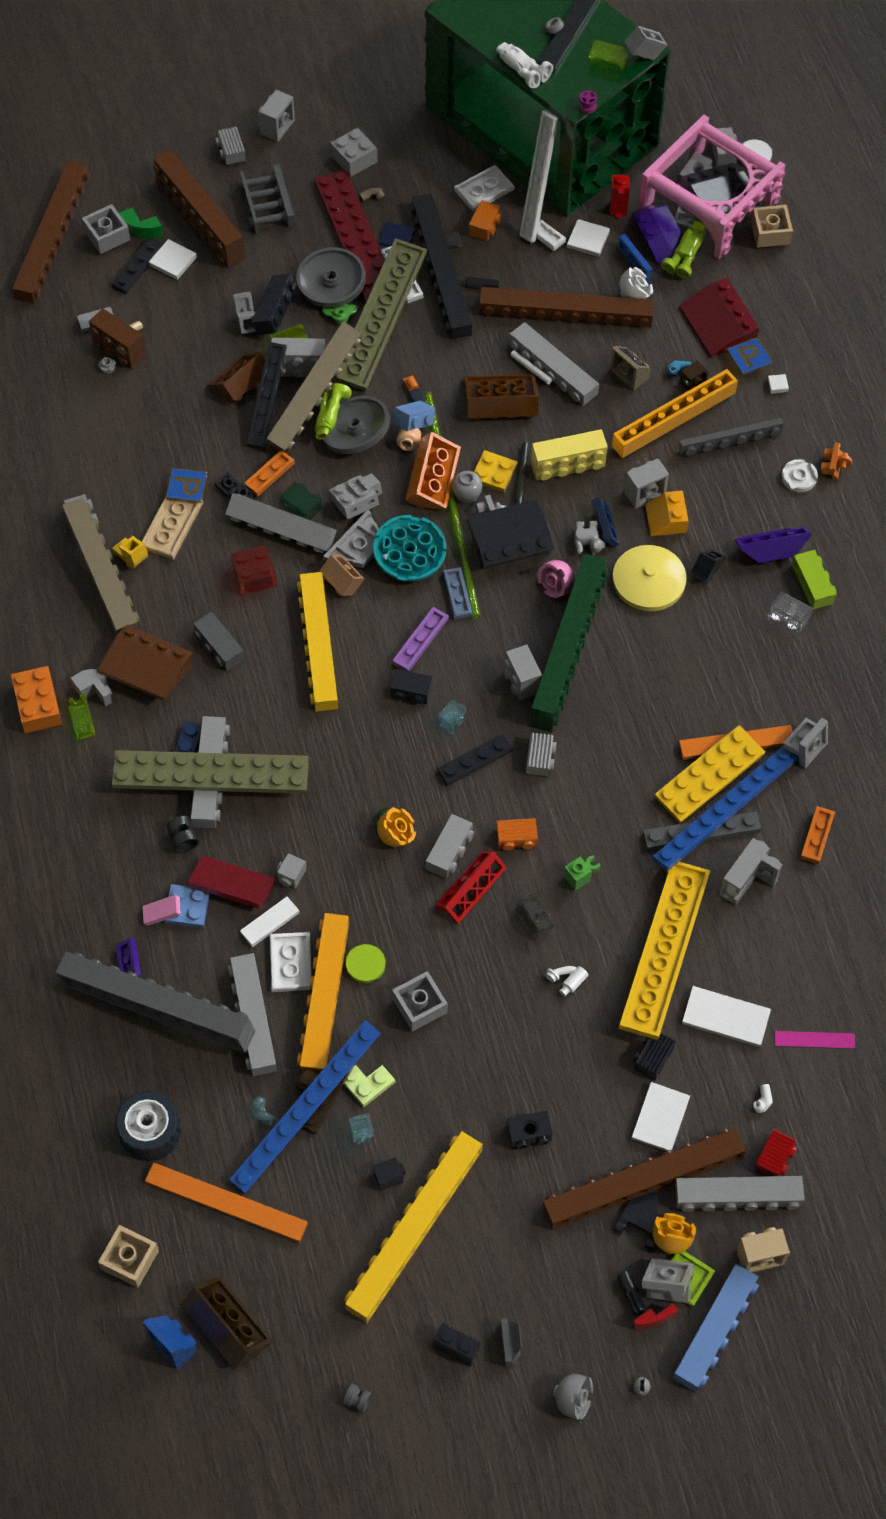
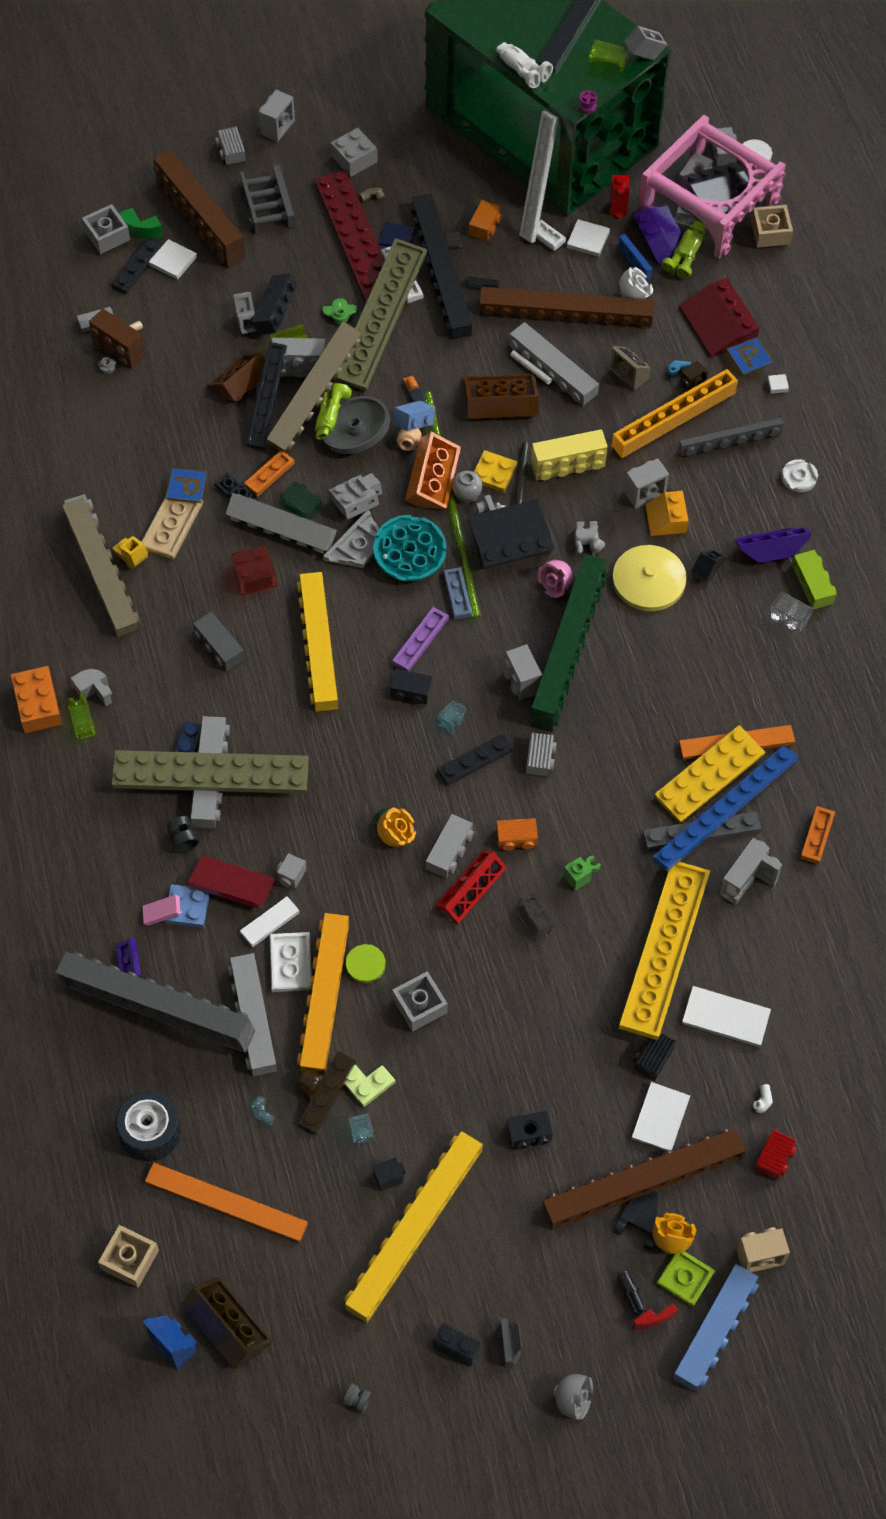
(51, 232): reddish brown brick -> none
(146, 662): reddish brown slope -> none
(305, 1107): blue plate -> none
(331, 277): dark grey dish -> none
(341, 575): medium nougat brick -> none
(484, 186): white tile -> none
(554, 25): light grey tile -> none
(576, 977): white plant -> none
(605, 522): dark blue plate -> none
(636, 1386): light grey hinge -> none
(668, 1280): light grey bracket -> none
(739, 1193): light grey brick -> none
(808, 740): light grey bracket -> none
(814, 1039): dark pink sticker -> none
(838, 461): orange hips -> none

